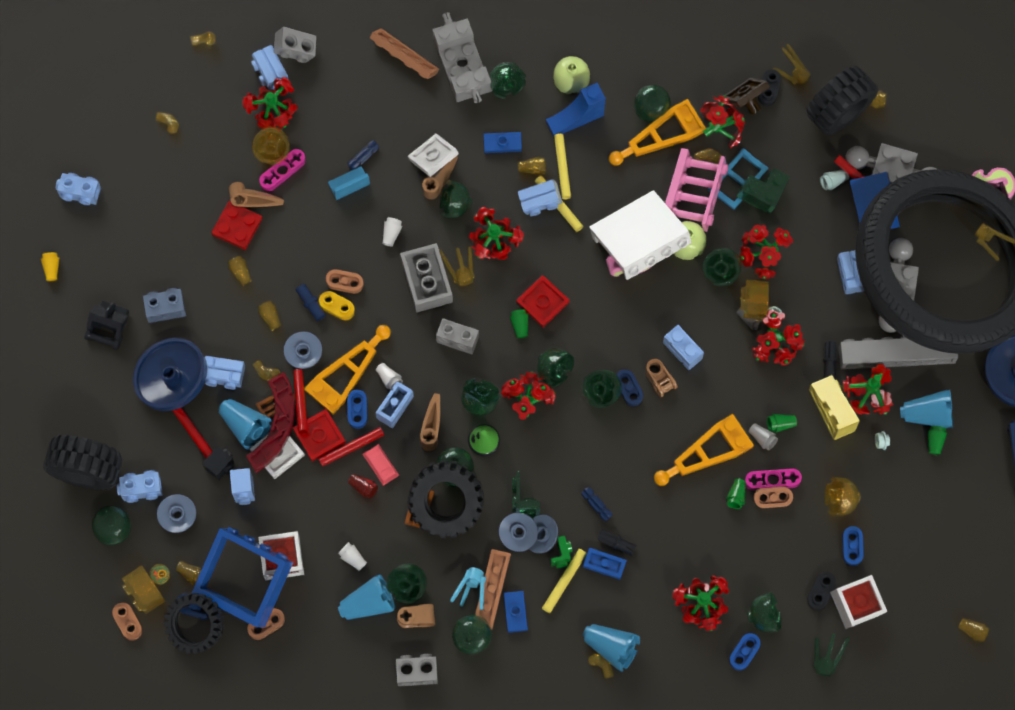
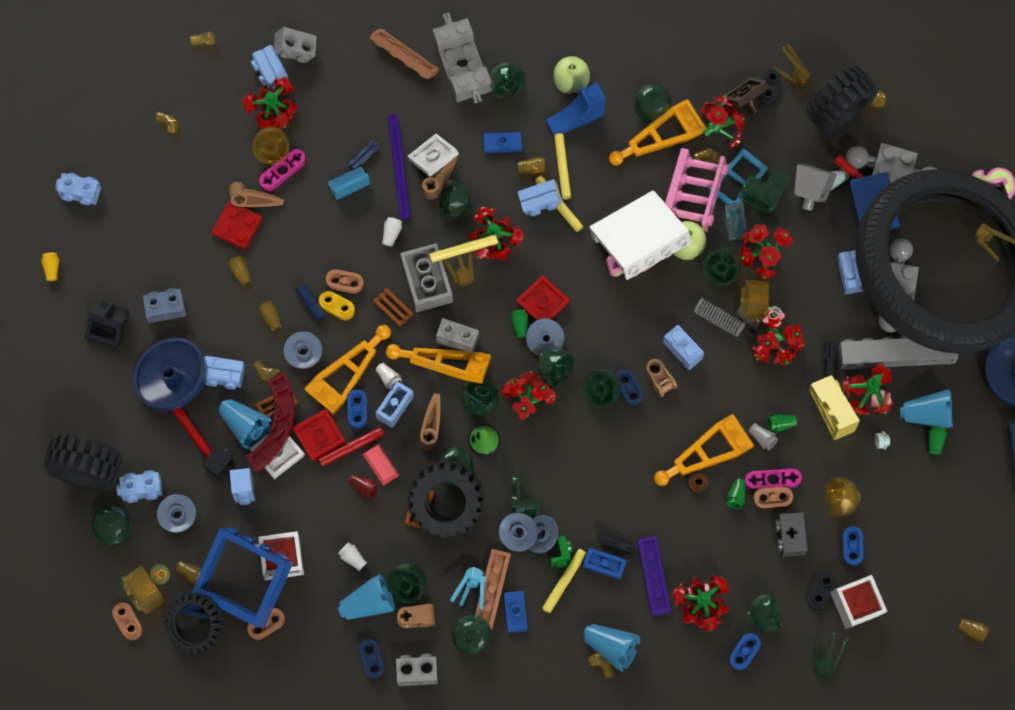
(300, 401): red piece -> none
(372, 659): none -> dark blue plate
(381, 296): none -> dark orange tile
(399, 166): none -> dark purple axle
(464, 248): none -> light yellow piece
(474, 372): none -> light orange plate
(538, 330): none -> sand blue dish
(595, 502): dark blue axle -> none
(654, 576): none -> dark purple tile
(698, 488): none -> reddish brown plate
(734, 220): none -> clear light blue slope
(738, 330): none -> light grey piece
(791, 546): none -> dark grey brick
(813, 184): none -> light grey torso

